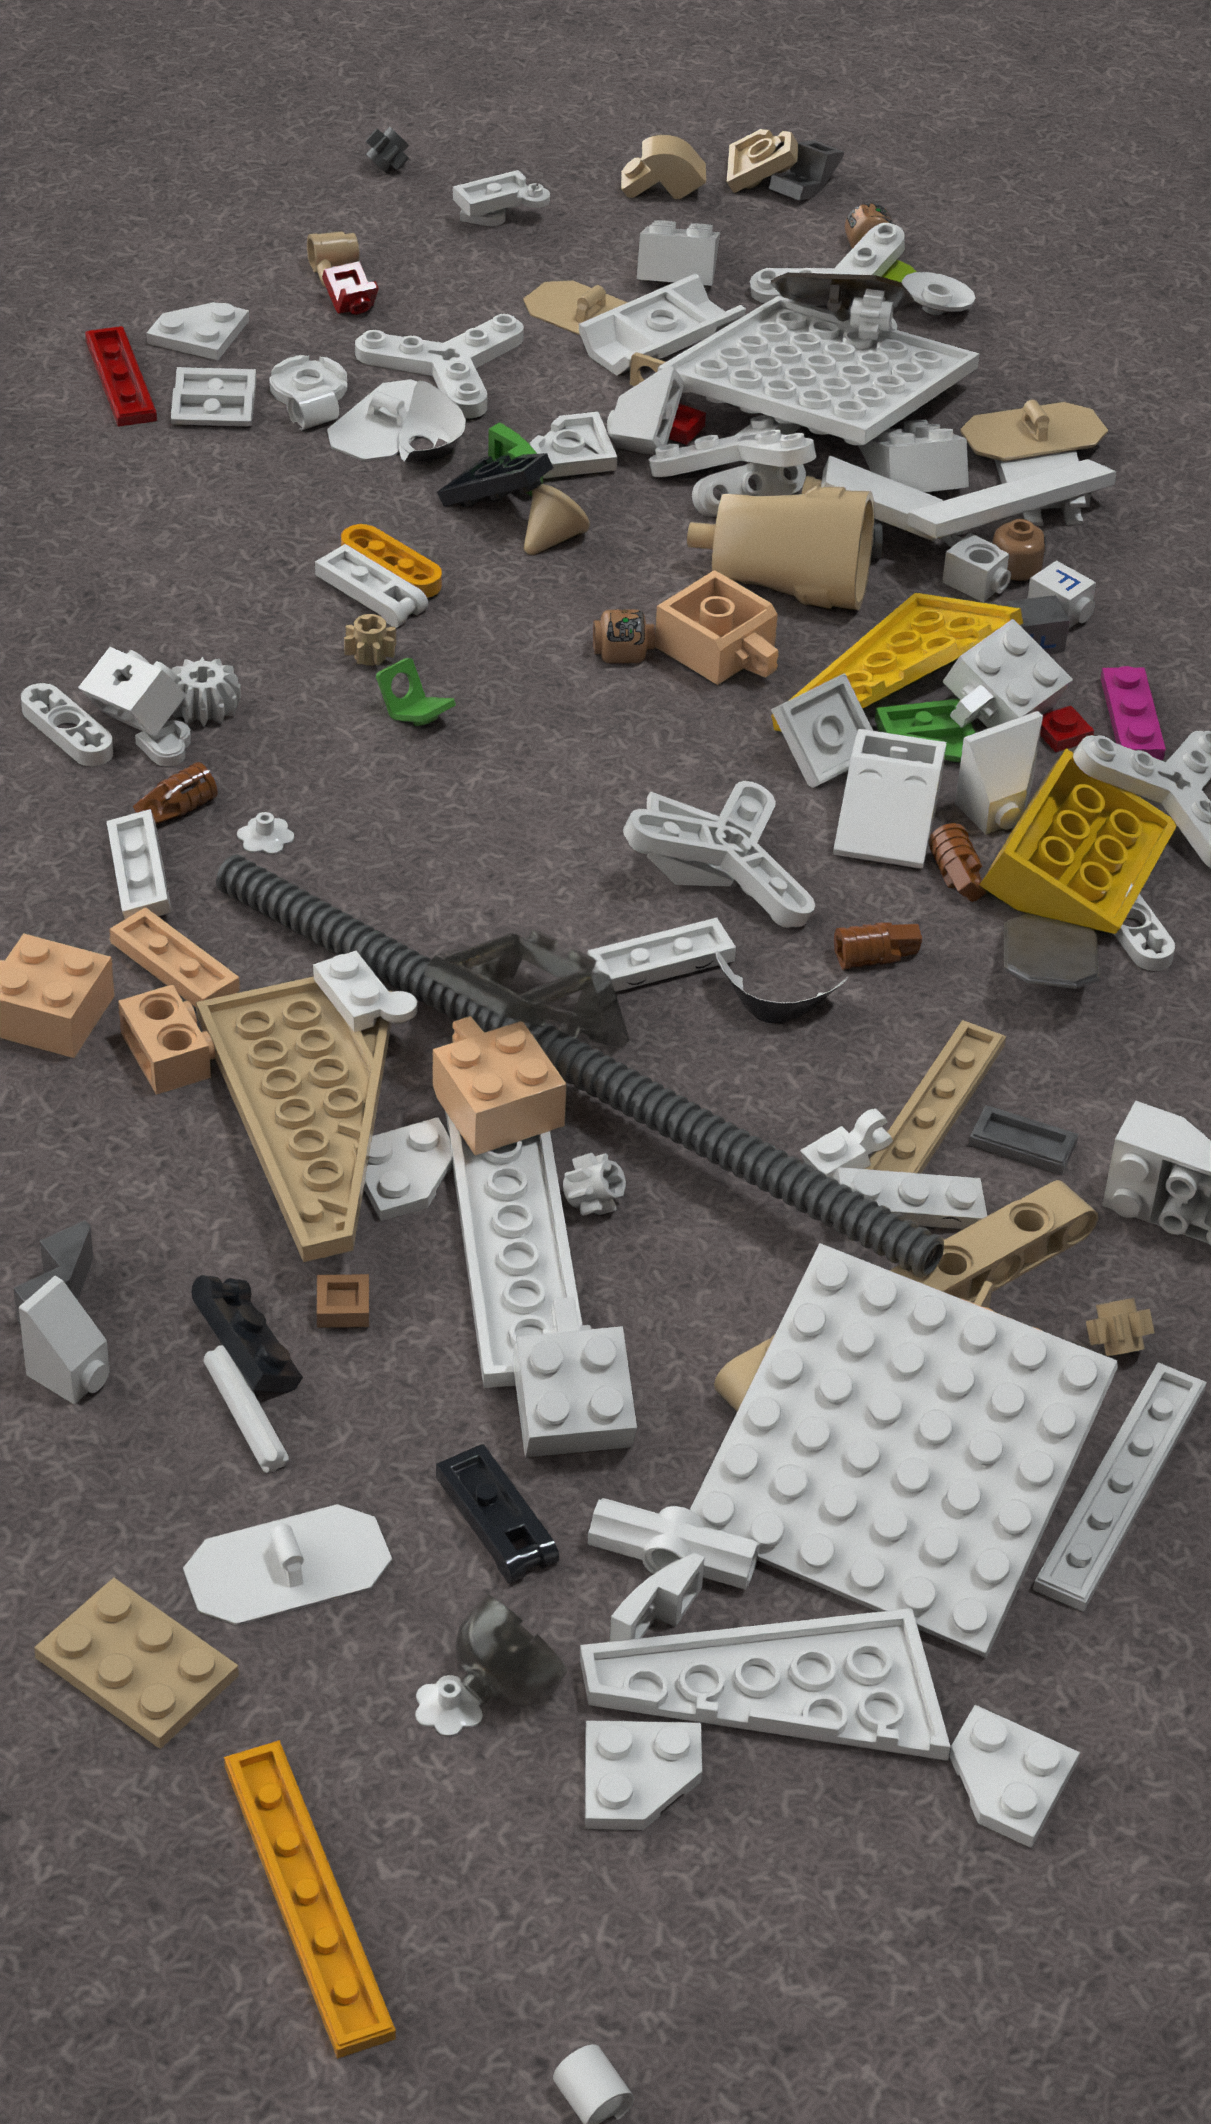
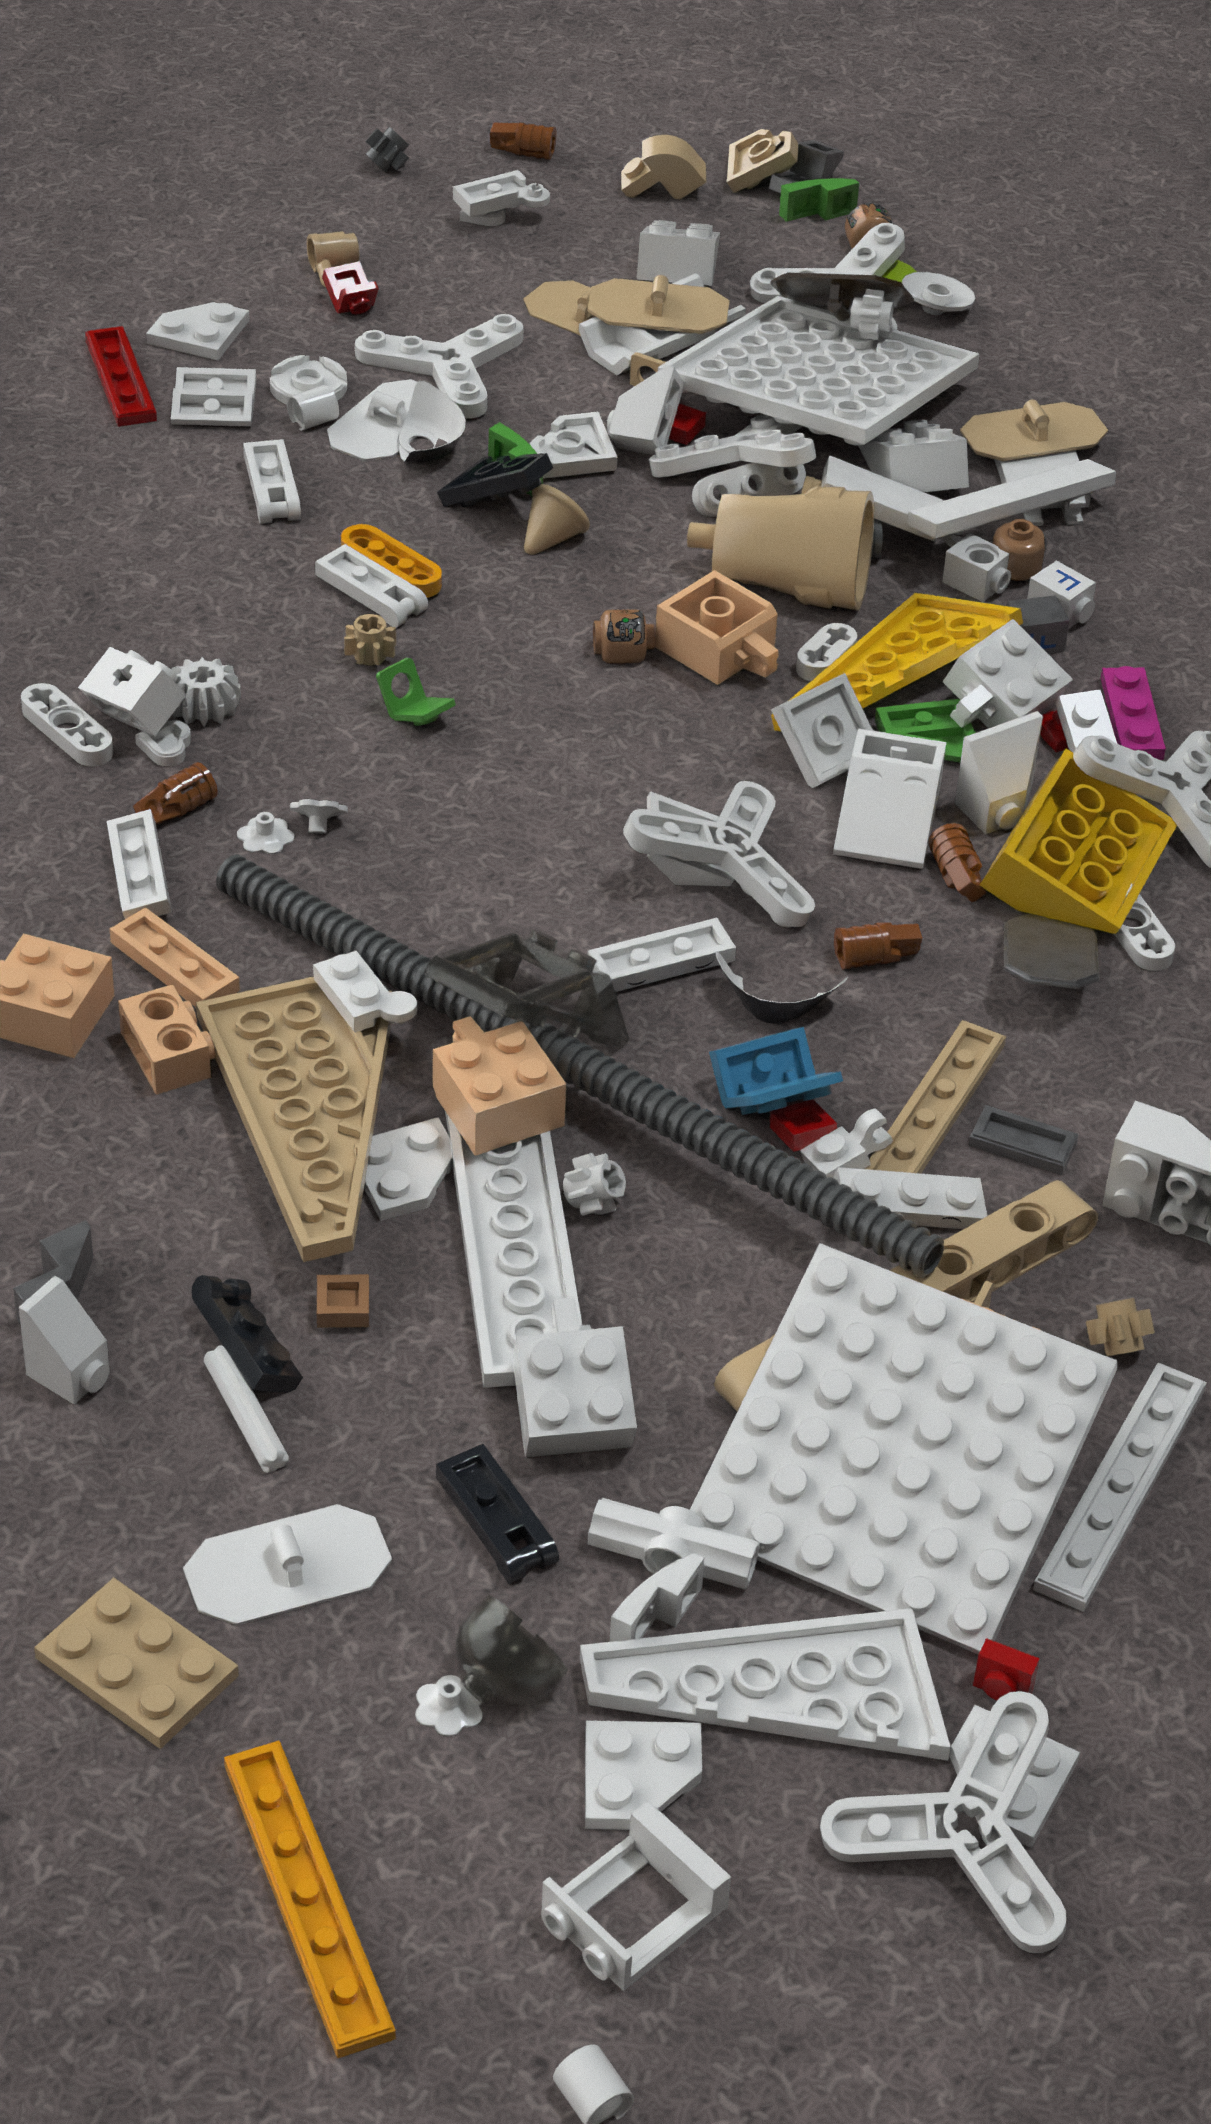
(272, 480): none -> white plate
(318, 812): none -> white plant
(524, 139): none -> dark orange hinge
(658, 305): none -> tan shield
(677, 1858): none -> white panel
(769, 1073): none -> dark azure bracket
(801, 1124): none -> red plate
(819, 647): none -> white beam
(824, 197): none -> bright green slope
(926, 1825): none -> white piece
(1004, 1670): none -> red plate
(1083, 716): none -> white plate

